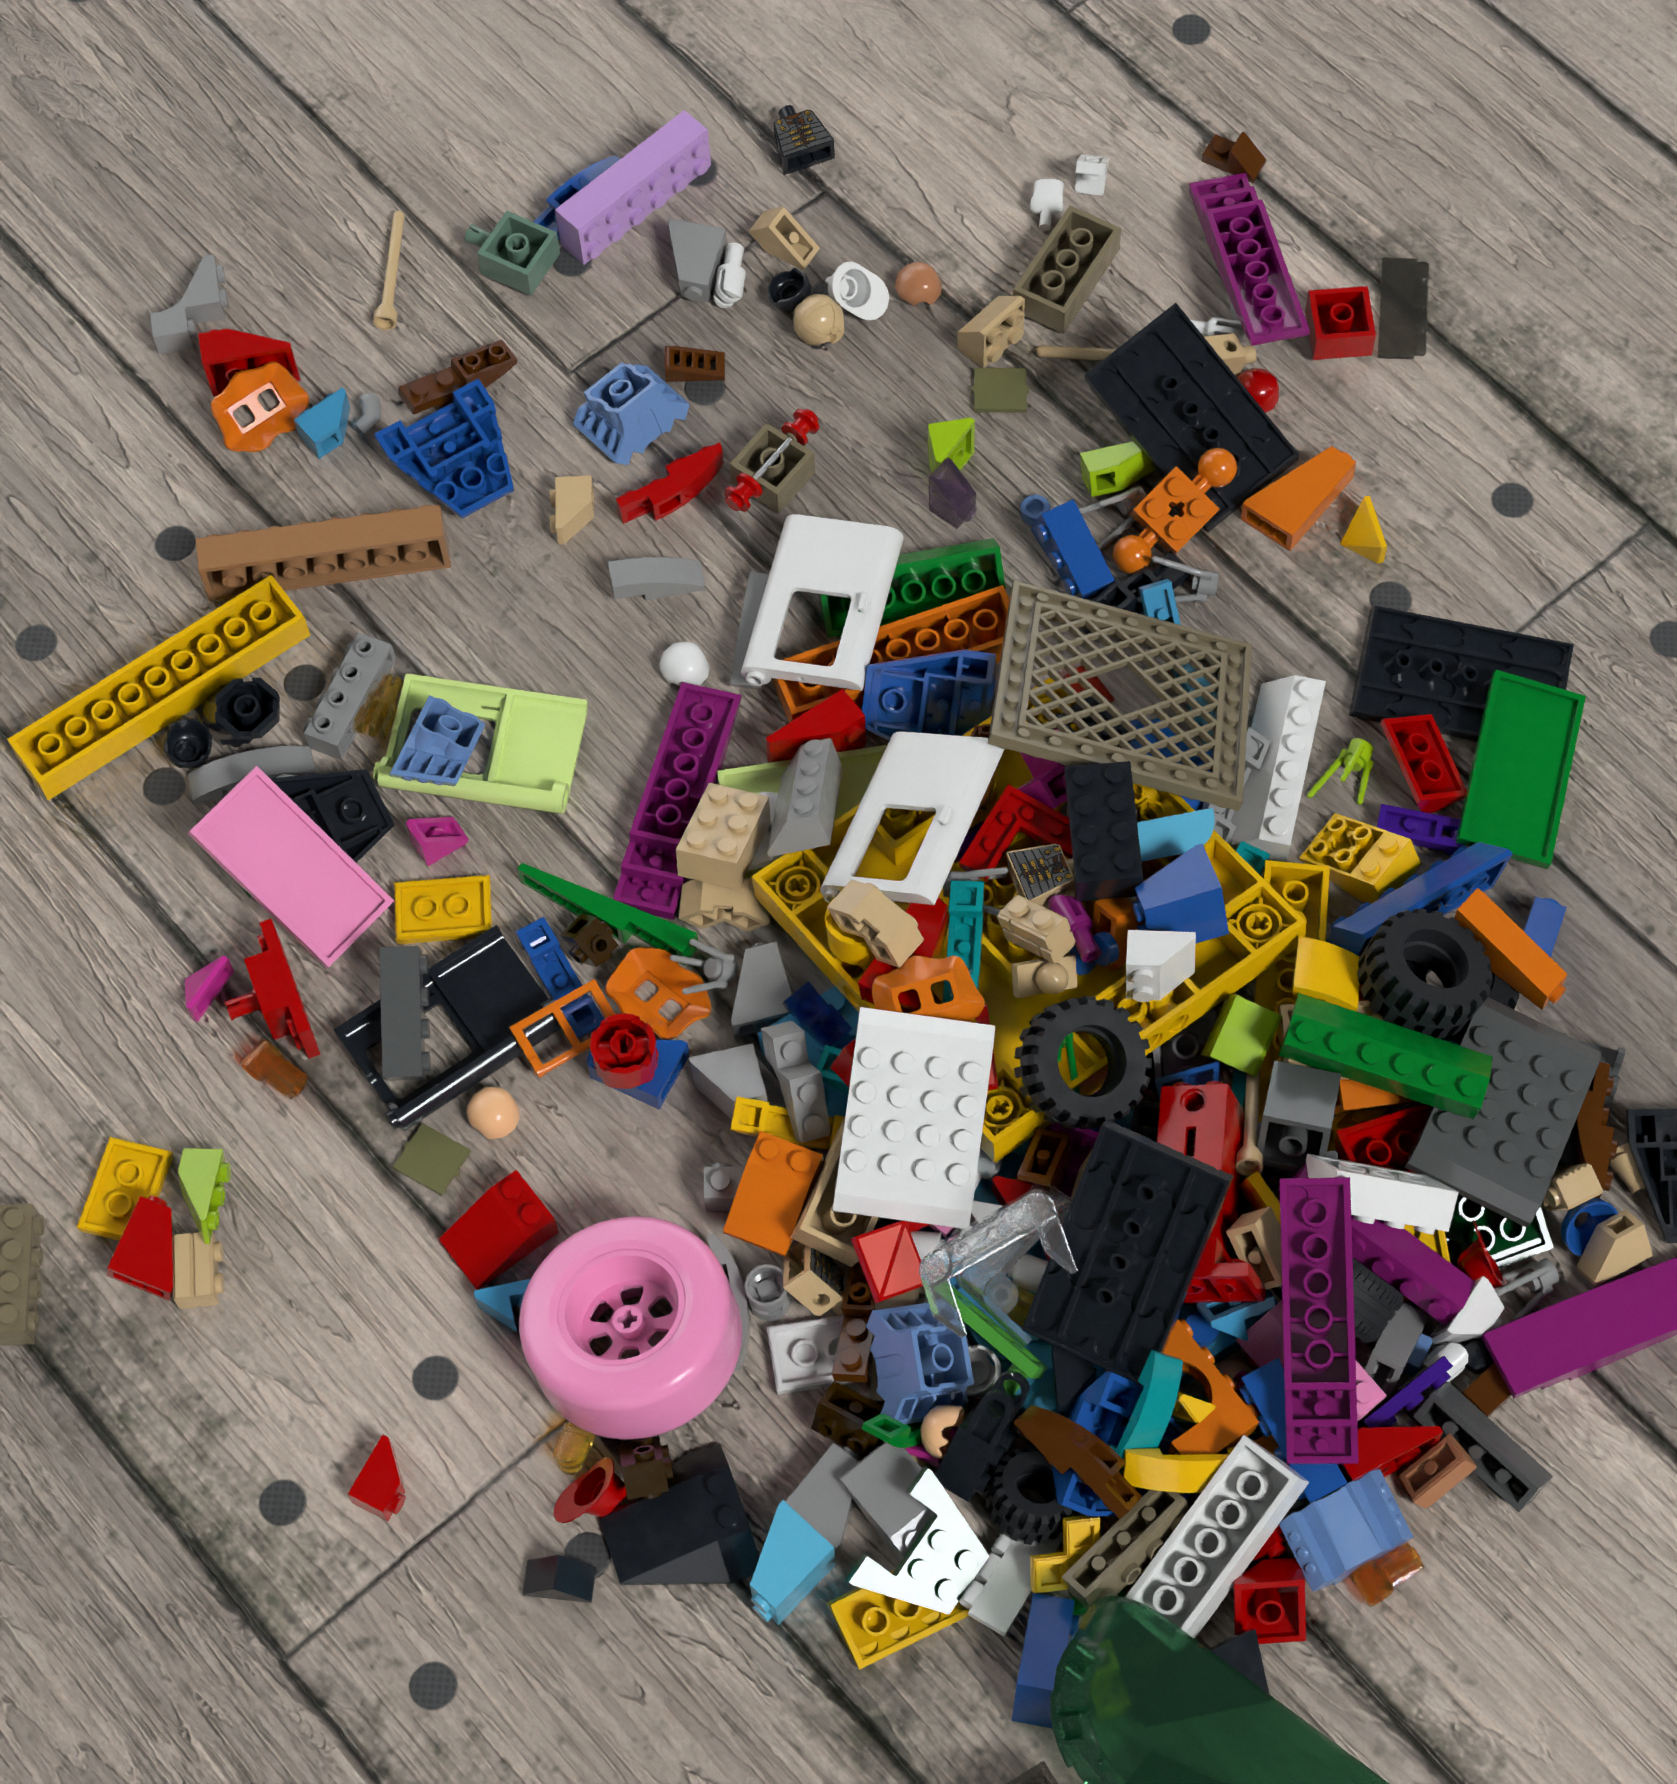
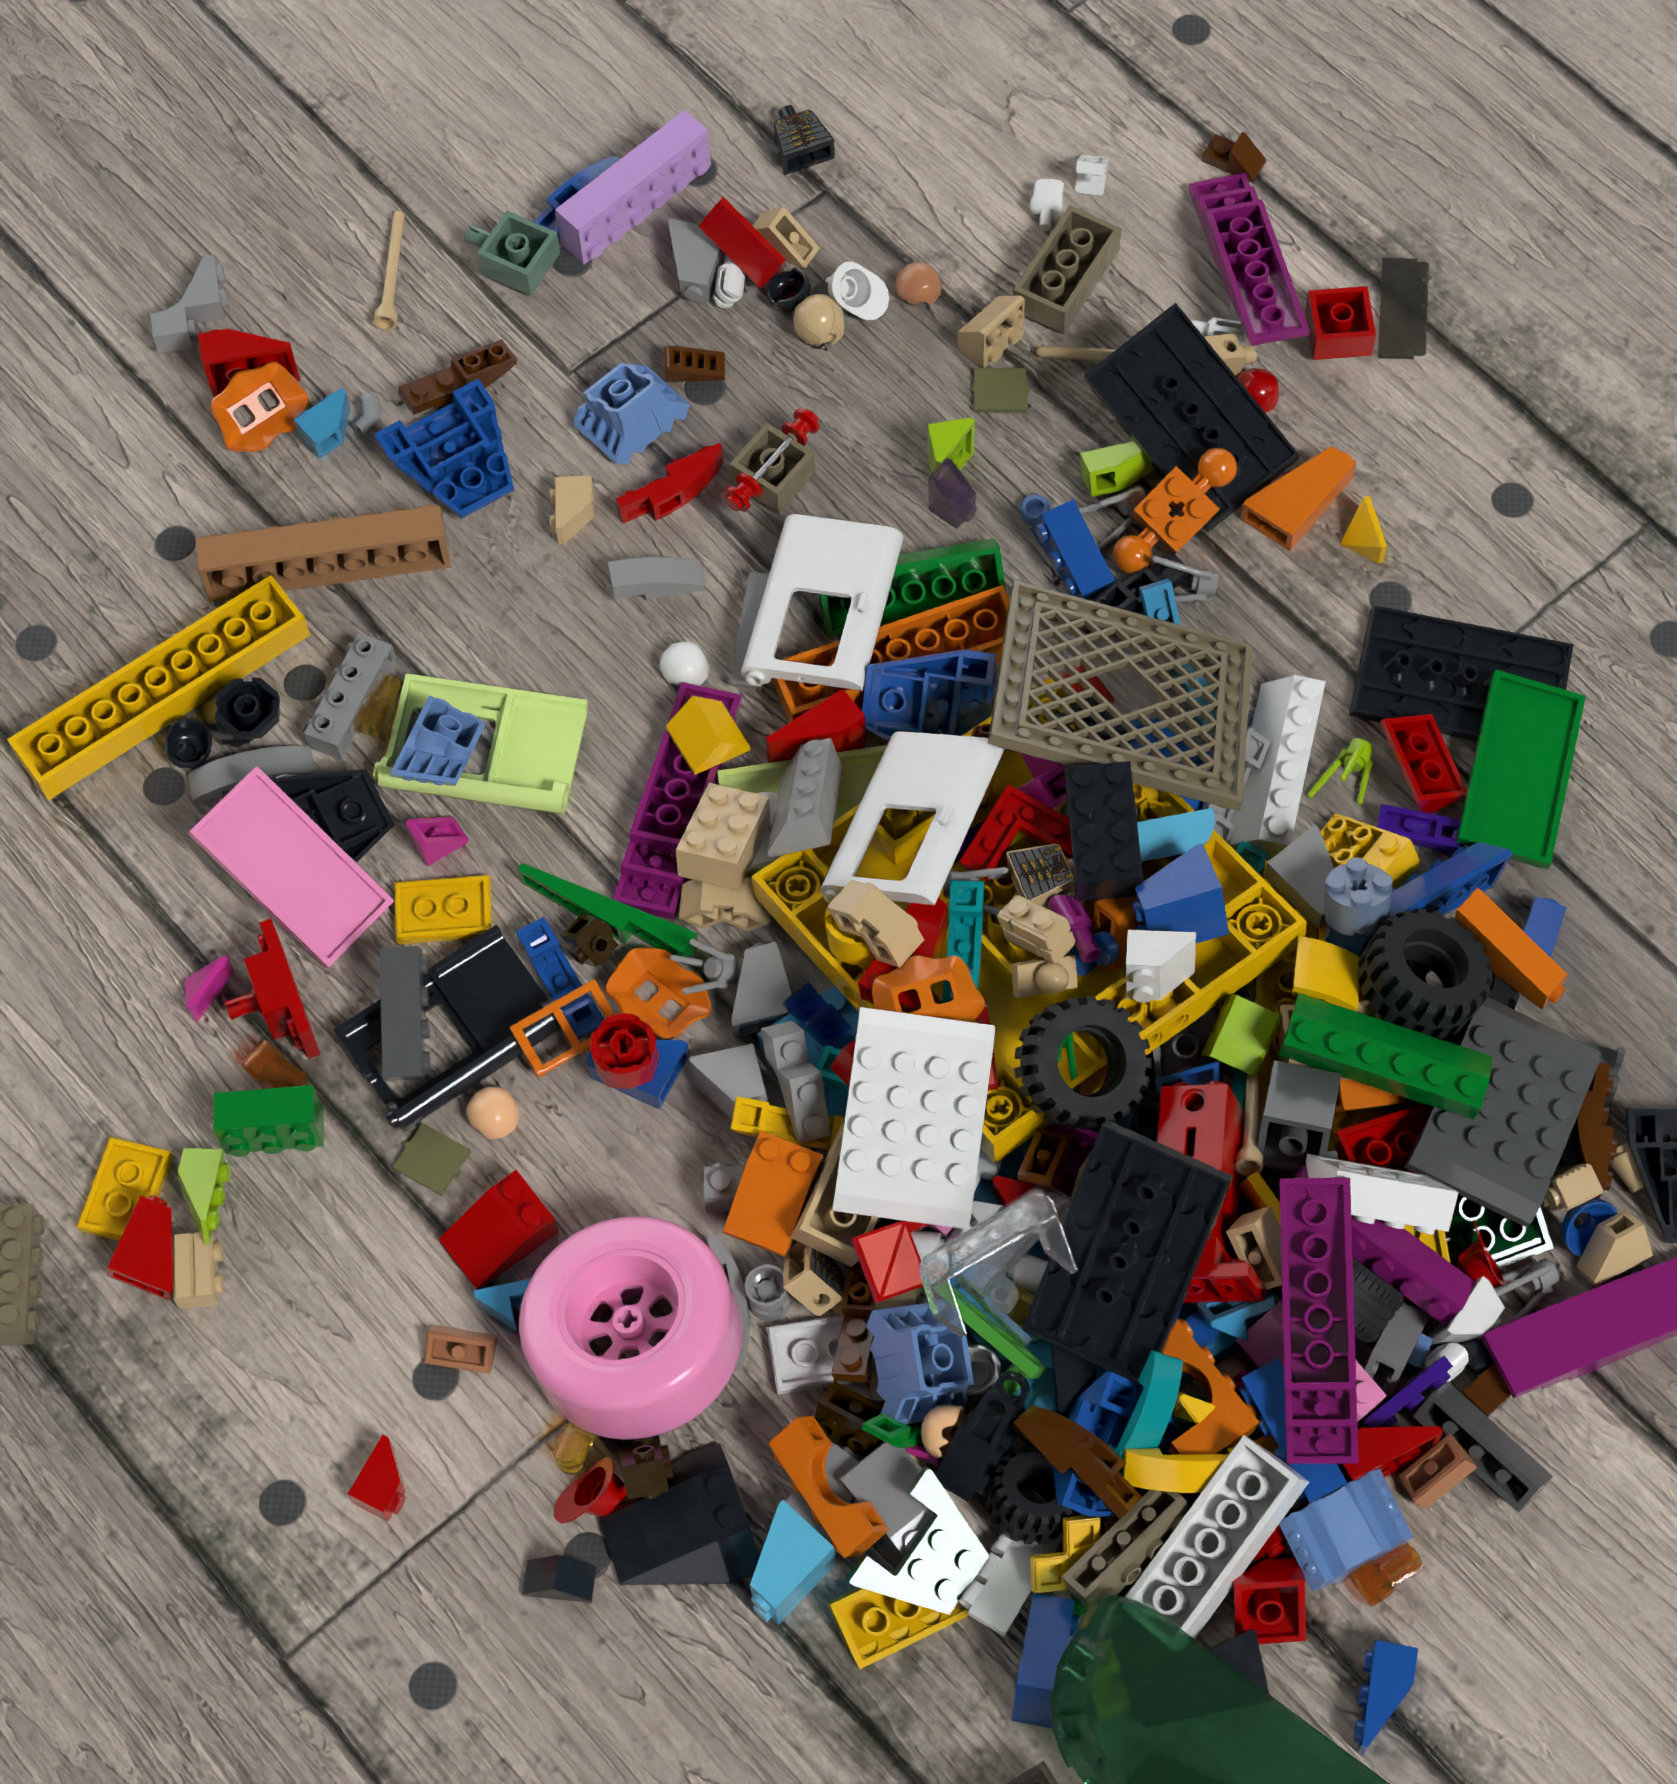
(269, 1120): none -> green brick
(460, 1349): none -> nougat slope
(706, 734): none -> yellow slope
(742, 243): none -> red slope
(803, 1453): none -> orange arch
(1301, 874): none -> light grey slope
(1357, 897): none -> sand blue brick
(1389, 1680): none -> blue slope

